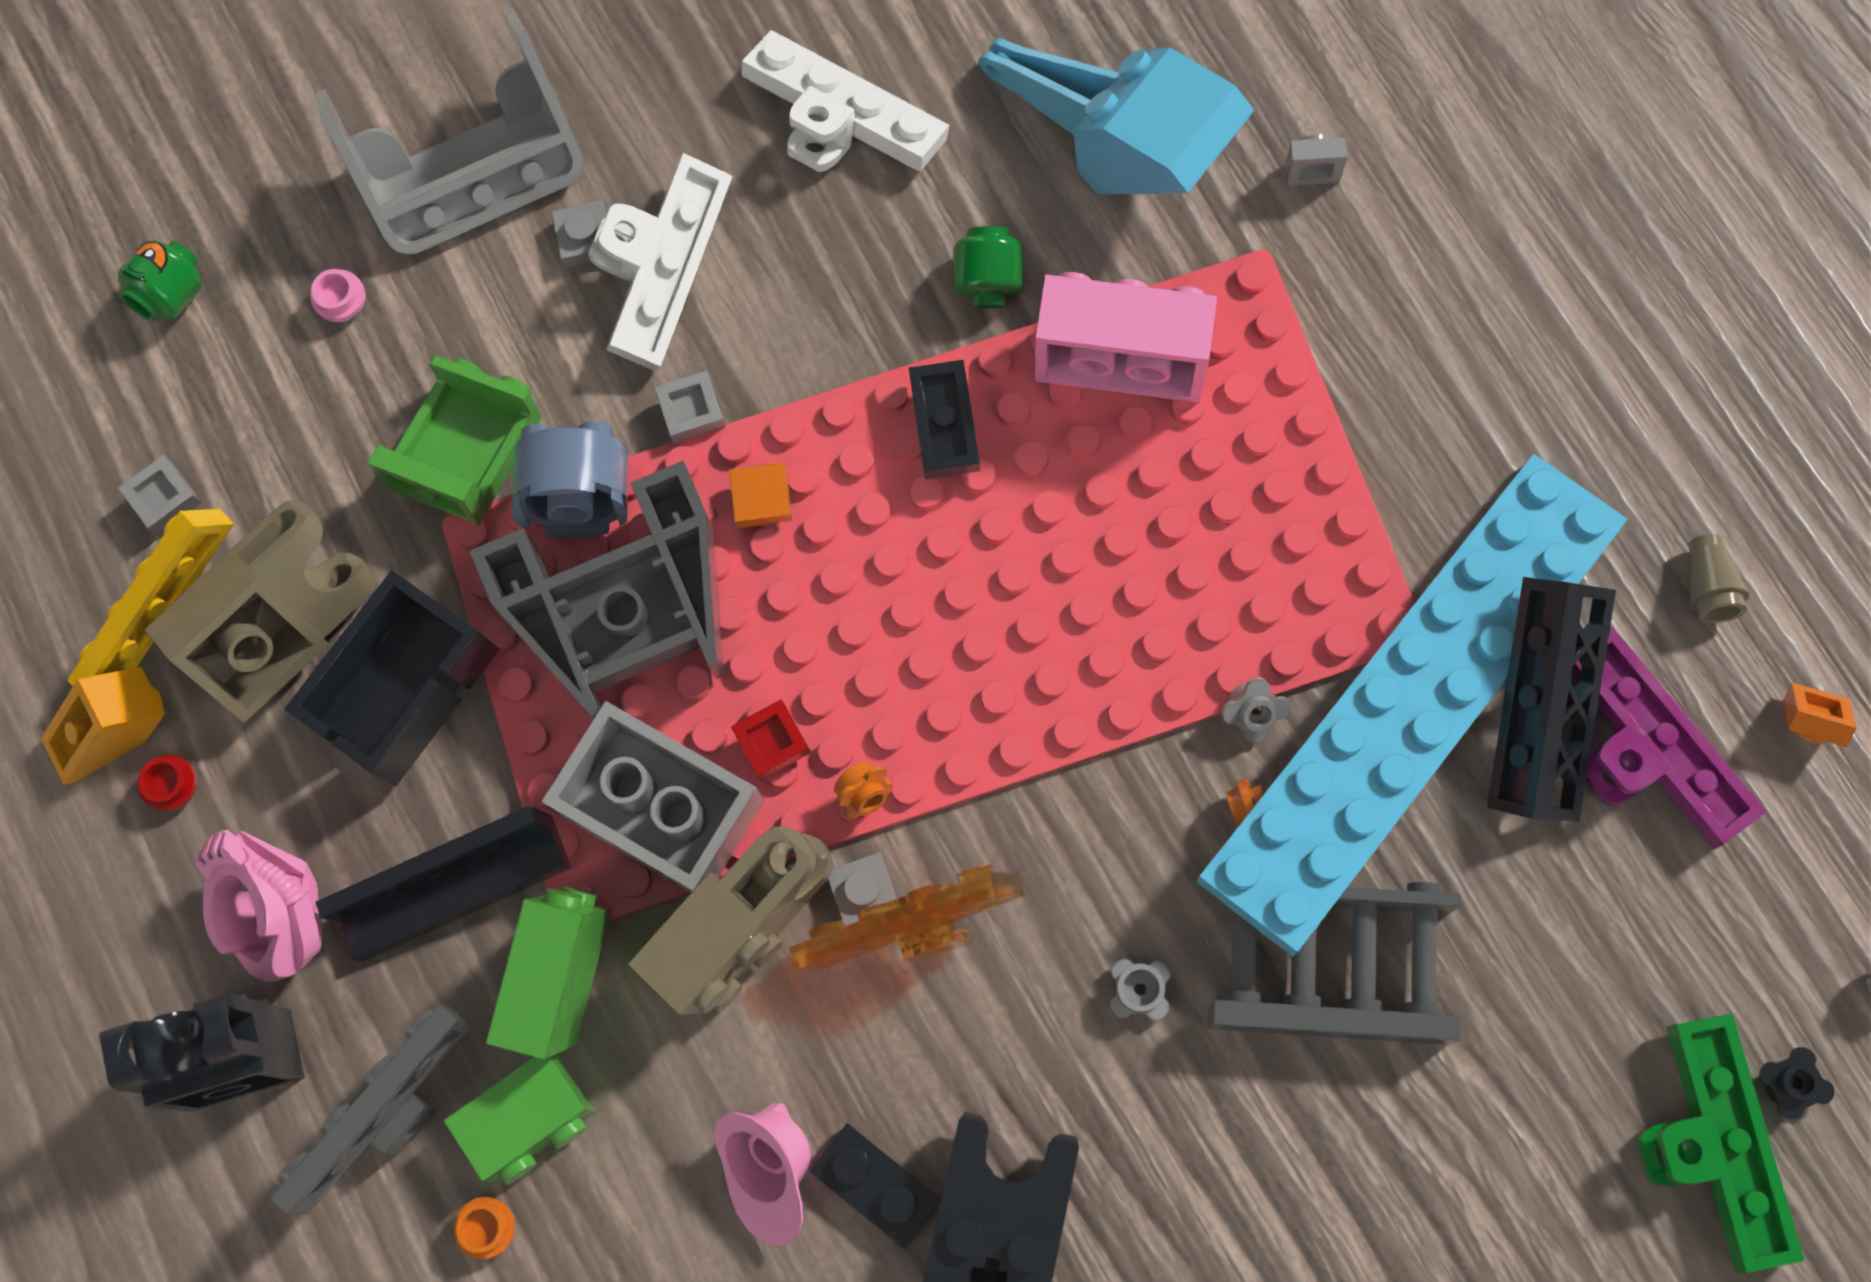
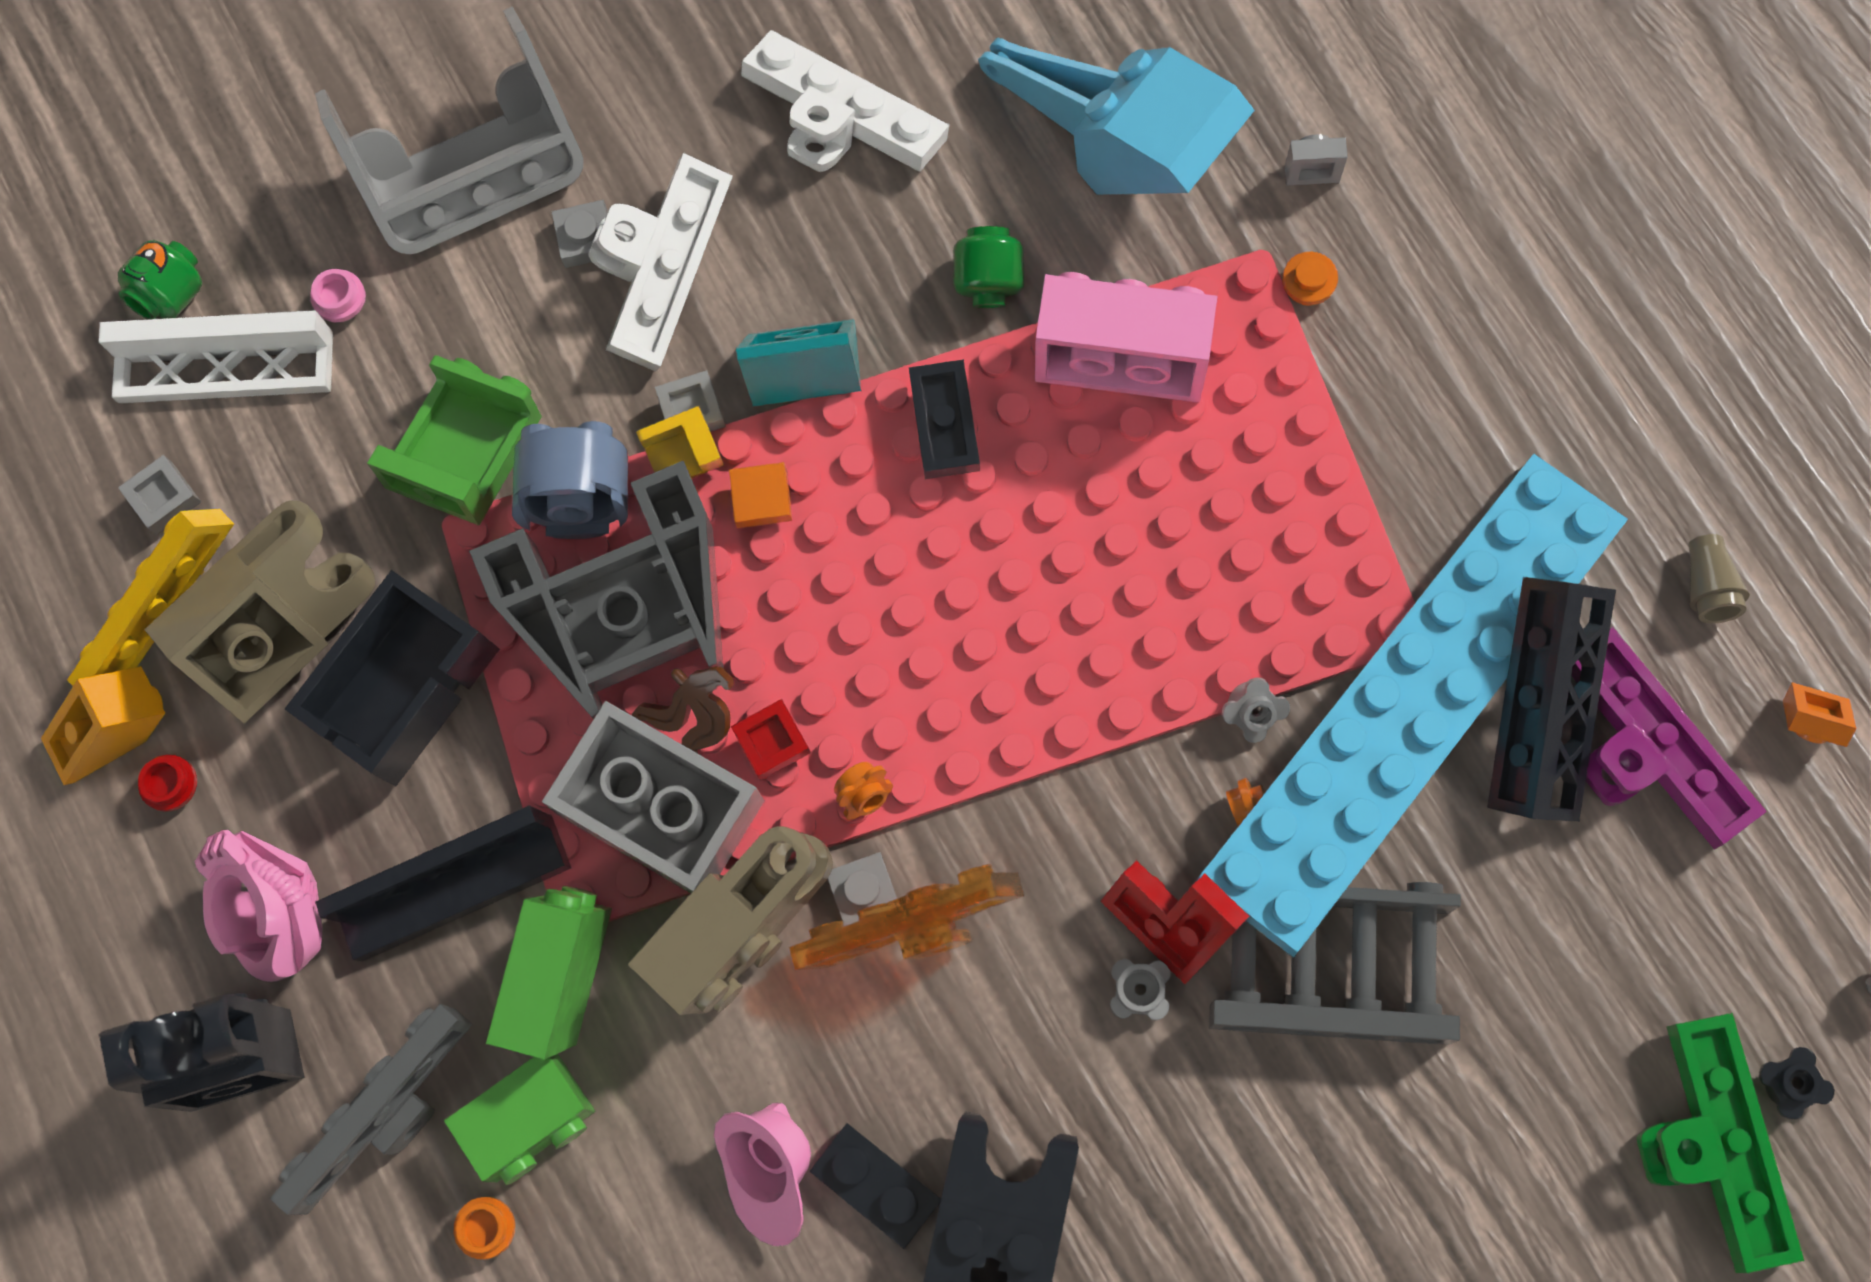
(218, 337): none -> white fence
(681, 439): none -> yellow panel
(695, 694): none -> reddish brown piece
(800, 362): none -> teal slope
(1177, 932): none -> red plate
(1310, 278): none -> orange plate

